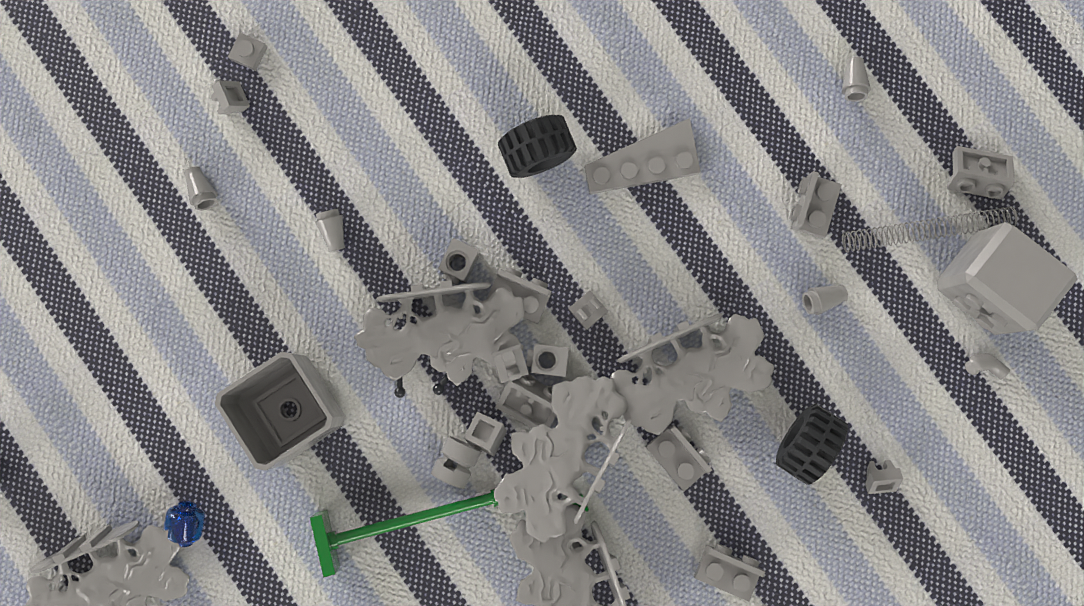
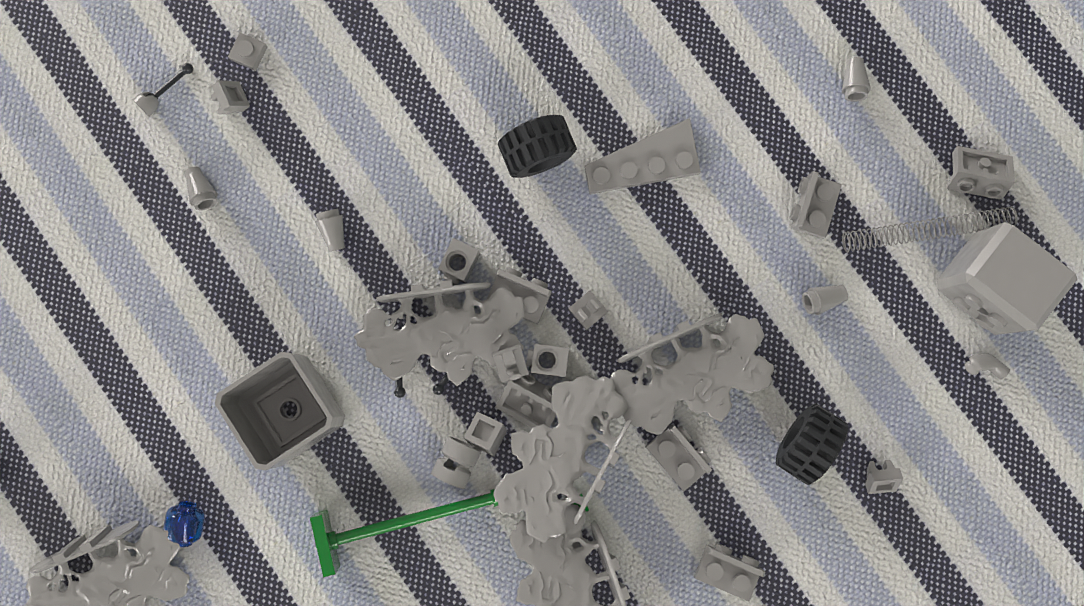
(149, 102): none -> hinge

